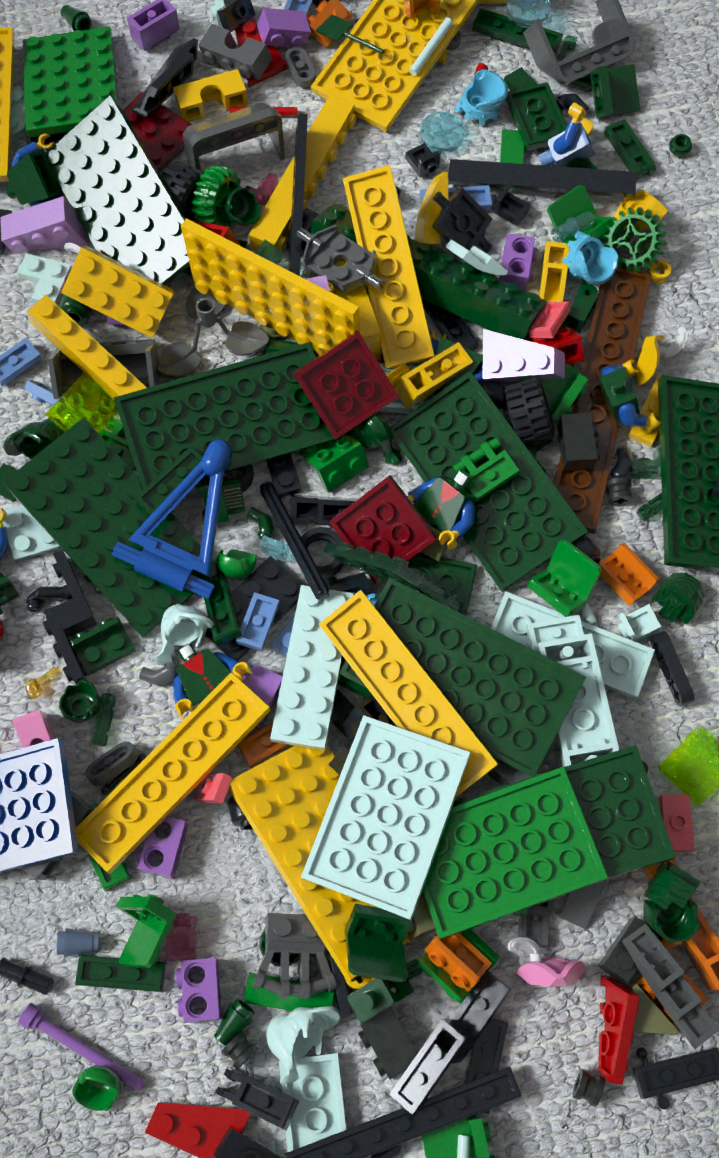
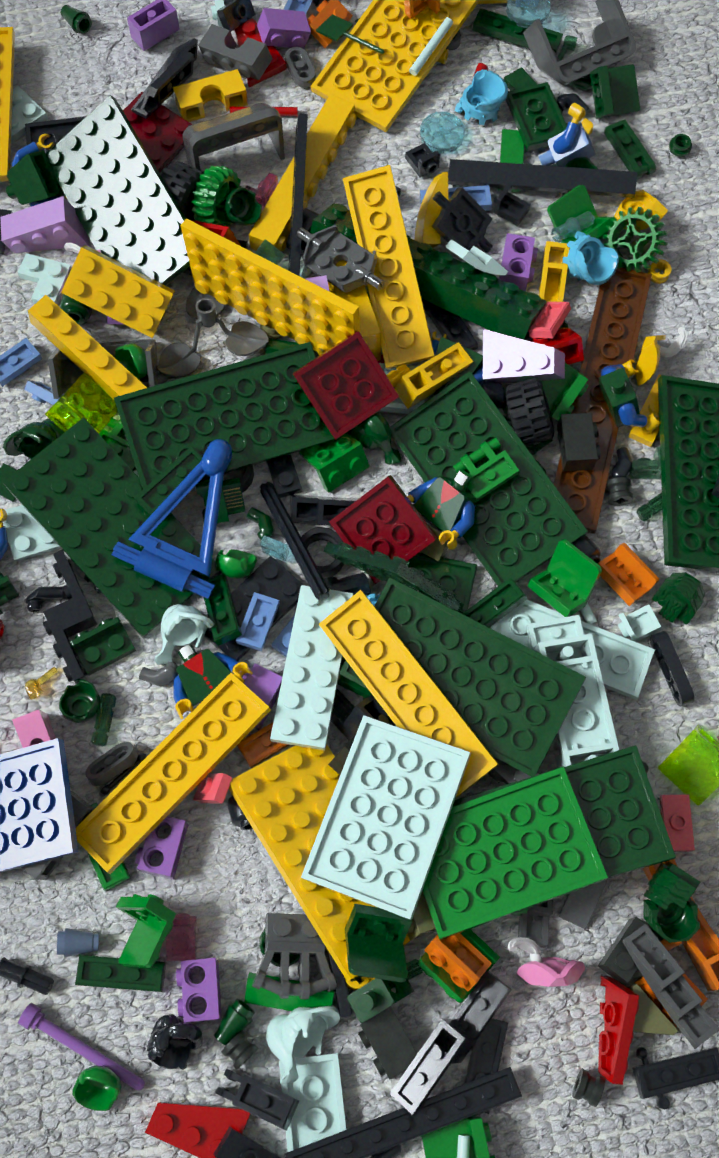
(66, 78): green plate -> none
(133, 359): none -> green hair
(173, 1042): none -> black hair
(497, 603): none -> dark green tile
(582, 307): dark green leg -> none

